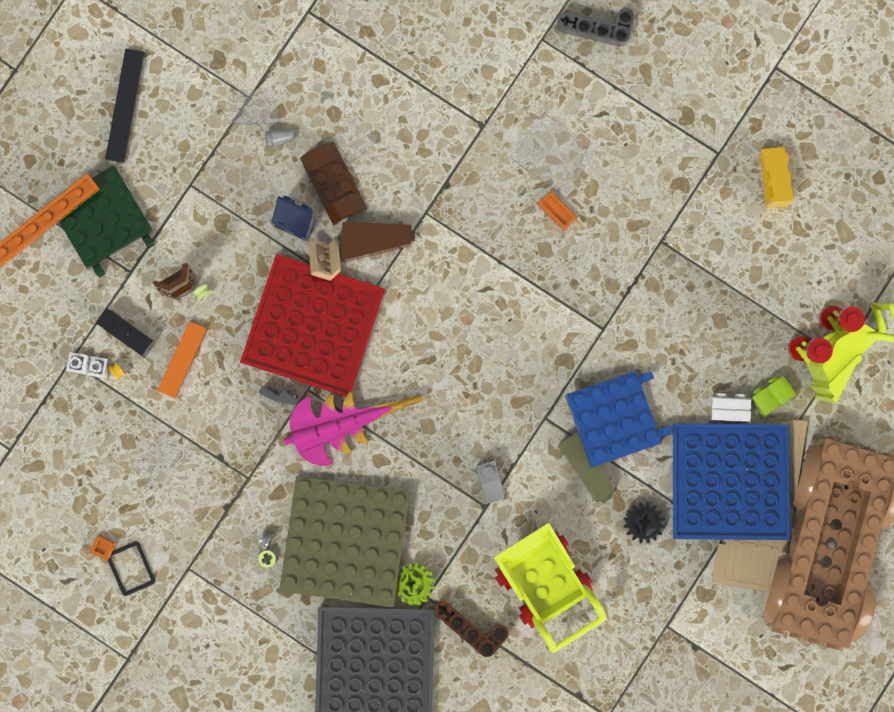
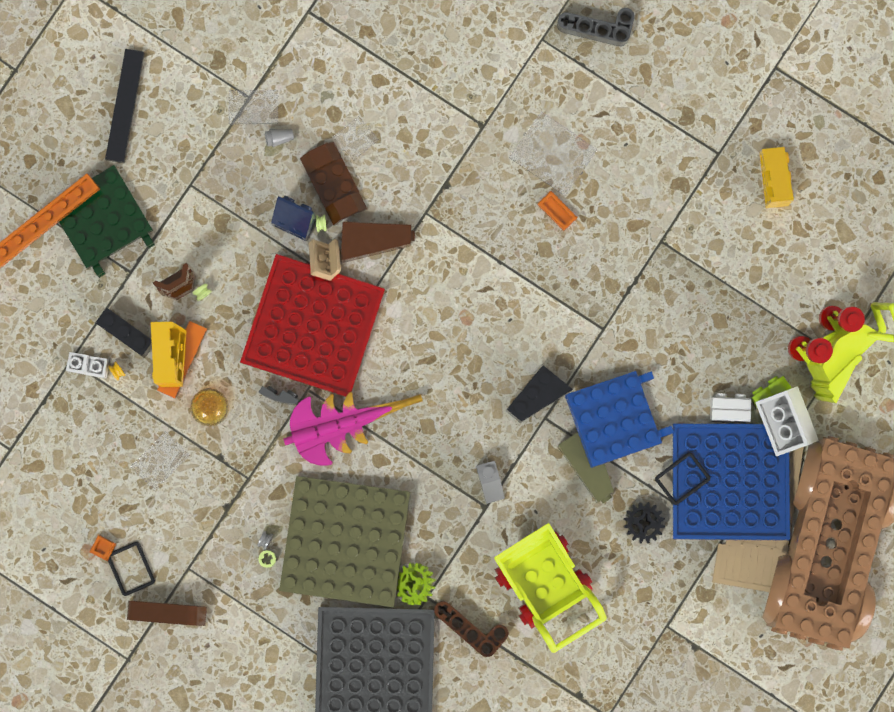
(167, 613): none -> reddish brown beam
(168, 353): none -> yellow wedge
(217, 412): none -> clear yellow cylinder
(321, 223): none -> yellowish green bush
(538, 394): none -> black wedge
(691, 491): none -> black piece
(787, 421): none -> white slope

